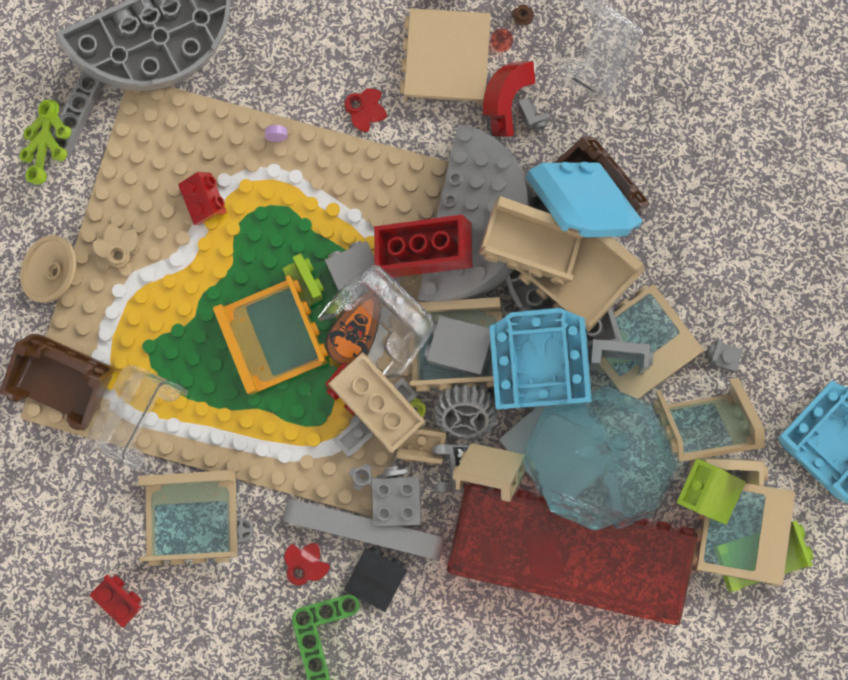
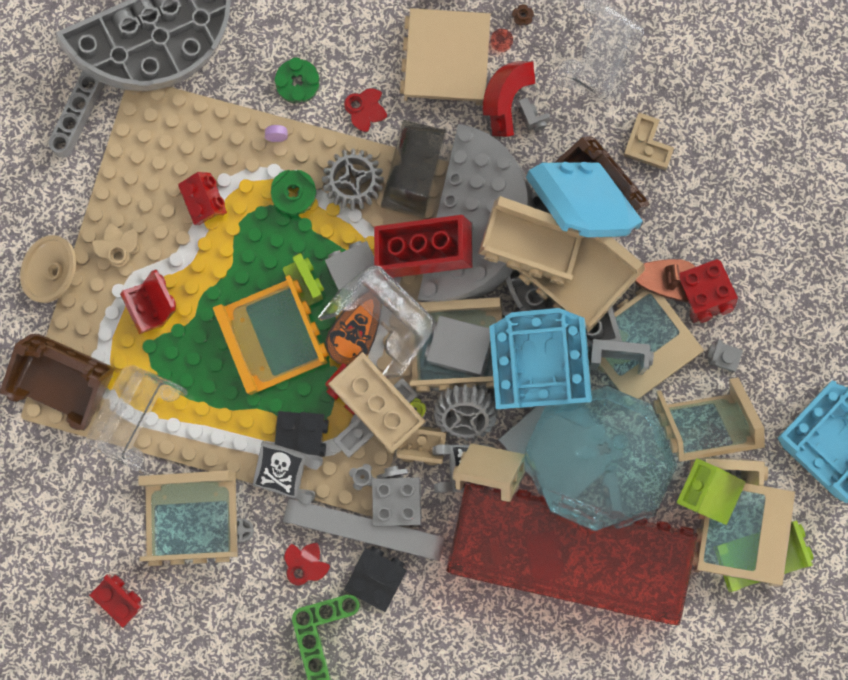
(48, 114): lime plant -> none
(149, 303): none -> red bracket
(282, 471): none -> flag
(293, 179): none -> green plate
(294, 68): none -> green plate
(302, 432): none -> black plate
(345, 183): none -> light grey gear
(413, 168): none -> clear smoke windscreen
(643, 147): none -> tan plate
(664, 279): none -> shield
(708, 291): none -> red bracket

